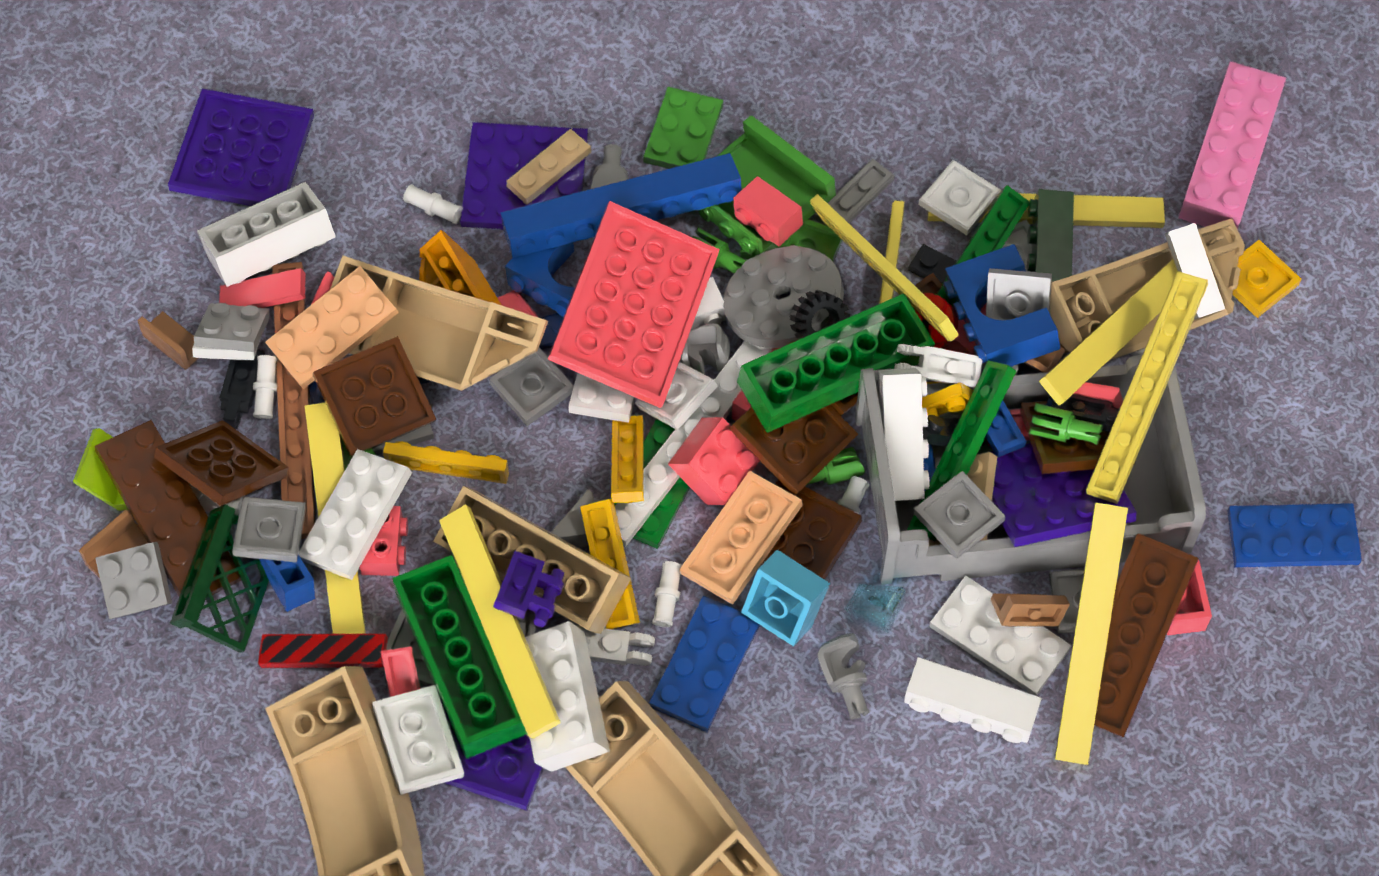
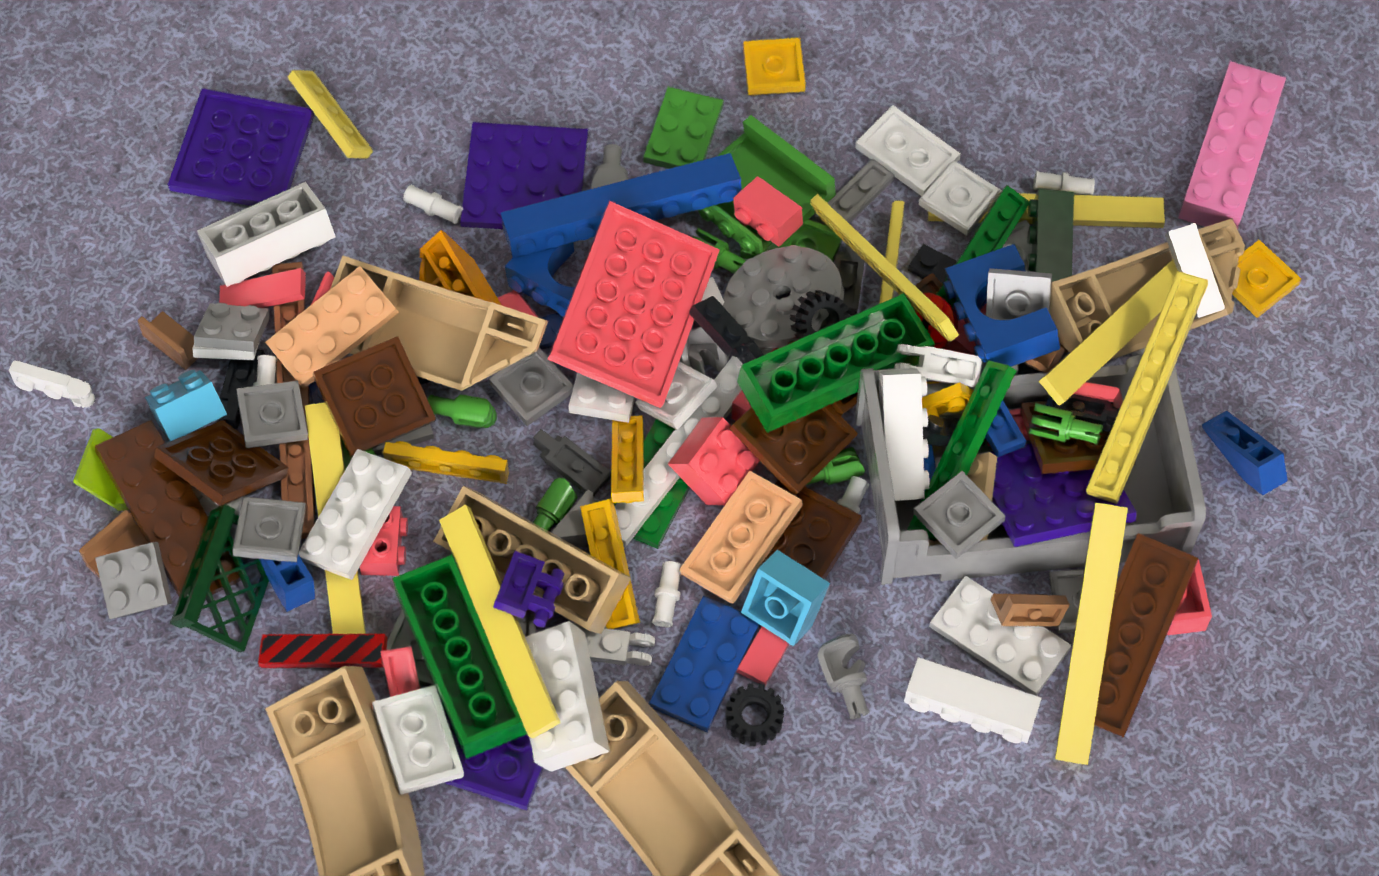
(51, 383): none -> white hinge
(185, 404): none -> medium azure brick
(272, 414): none -> light grey plate
(330, 114): none -> light yellow tile
(465, 410): none -> bright green arm
(548, 166): tan plate -> none
(555, 504): none -> bright green arm
(572, 462): none -> dark grey hinge
(725, 330): none -> black hinge
(756, 696): none -> black tyre
(762, 656): none -> coral tile
(774, 66): none -> yellow plate
(851, 272): none -> dark grey hinge
(877, 604): clear light blue slope -> none
(907, 149): none -> white plate
(1063, 182): none -> white pin
(1249, 453): none -> blue slope
(1294, 535): blue plate -> none

